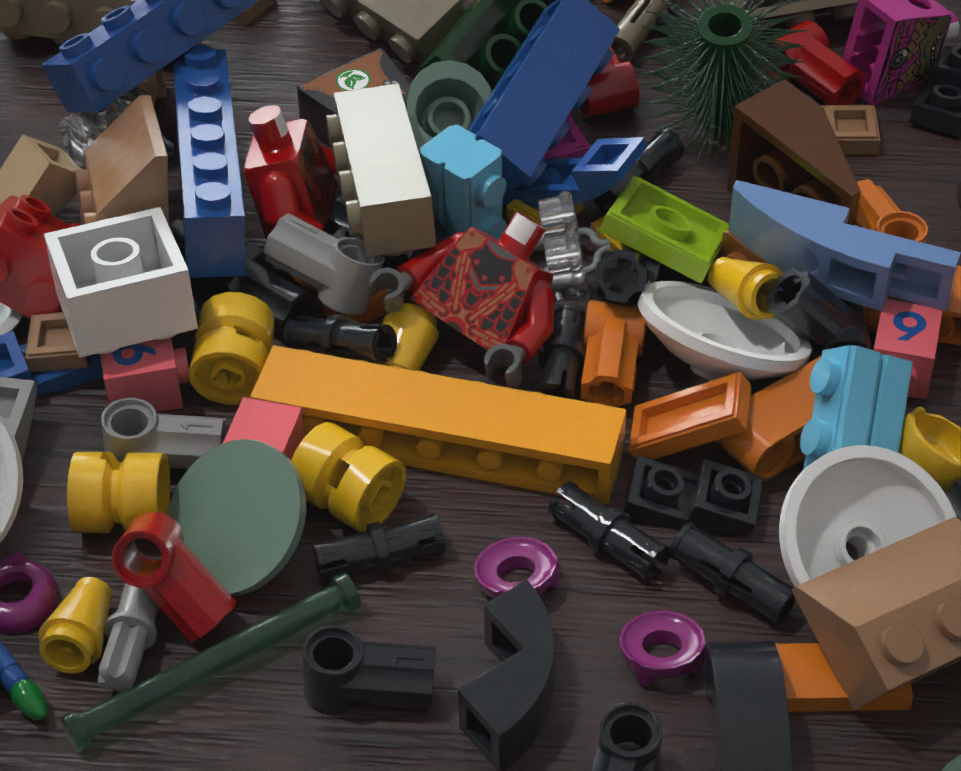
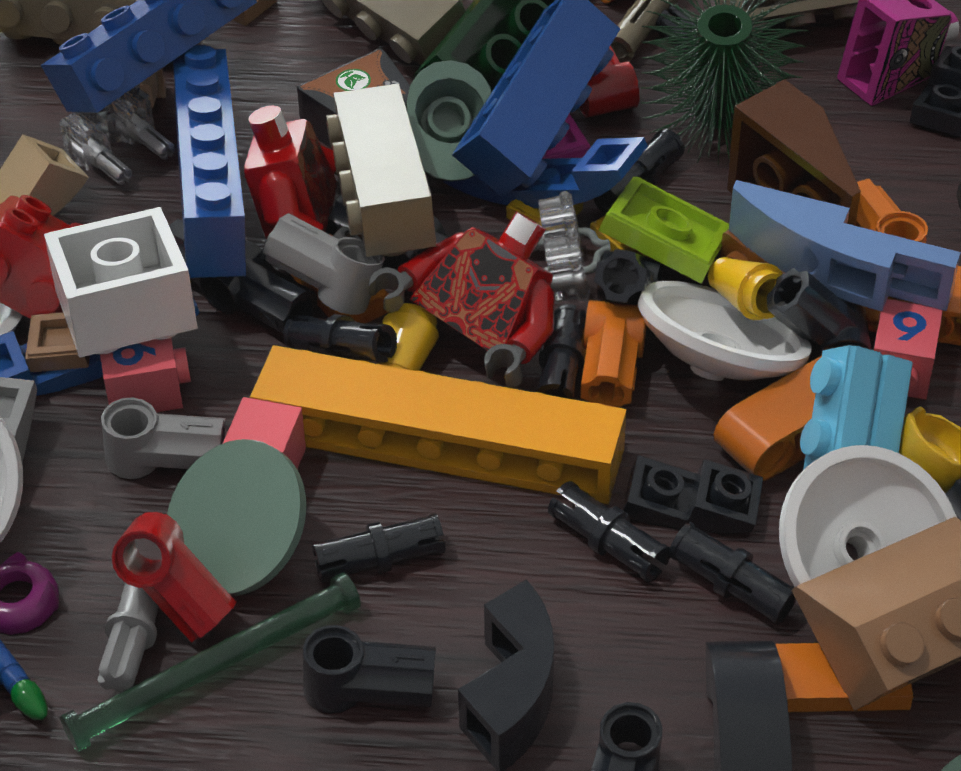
(76, 629): yellow cone -> none
(114, 491): yellow wheel -> none
(125, 167): medium nougat slope -> none
(231, 346): yellow wheel -> none
(346, 477): yellow wheel -> none
(464, 181): medium azure brick -> none
(516, 553): magenta piece -> none
(659, 628): magenta piece -> none
(691, 417): orange tile -> none
(823, 70): red piece -> none
(855, 128): medium nougat tile -> none

